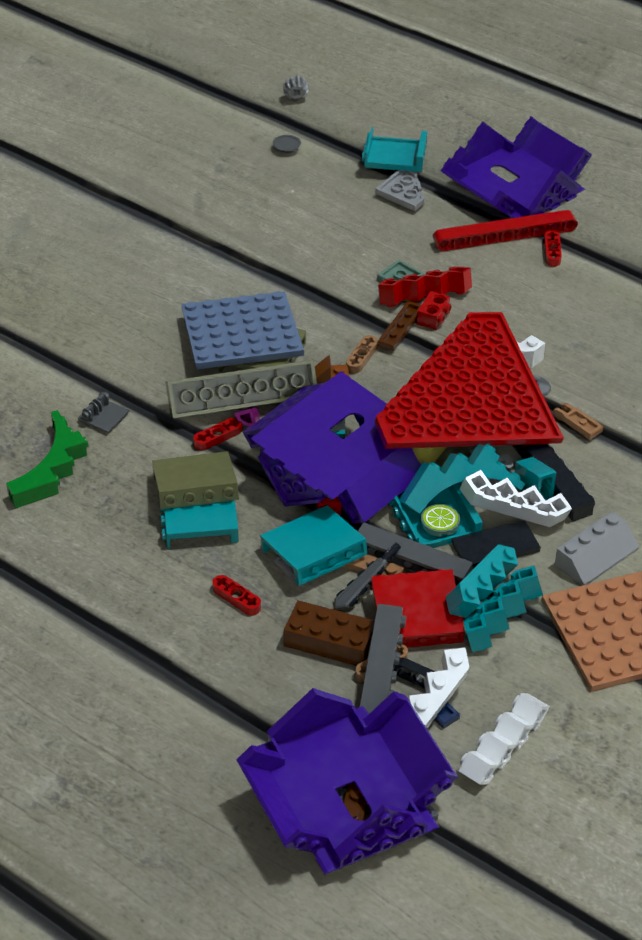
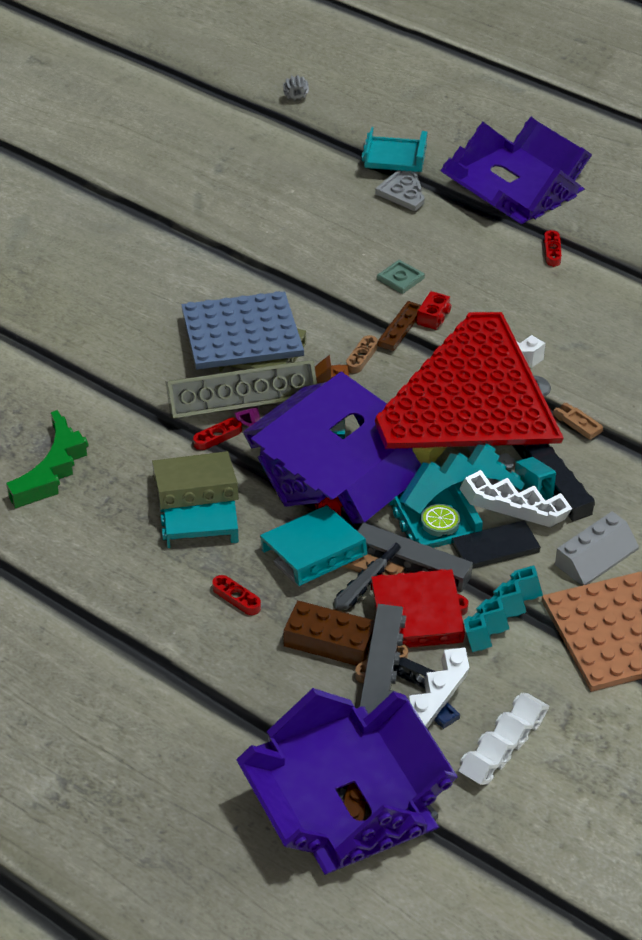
(103, 413): dark grey hinge -> none
(287, 143): dark grey piece -> none
(417, 287): red brick -> none
(481, 581): teal brick -> none
(504, 230): red beam -> none

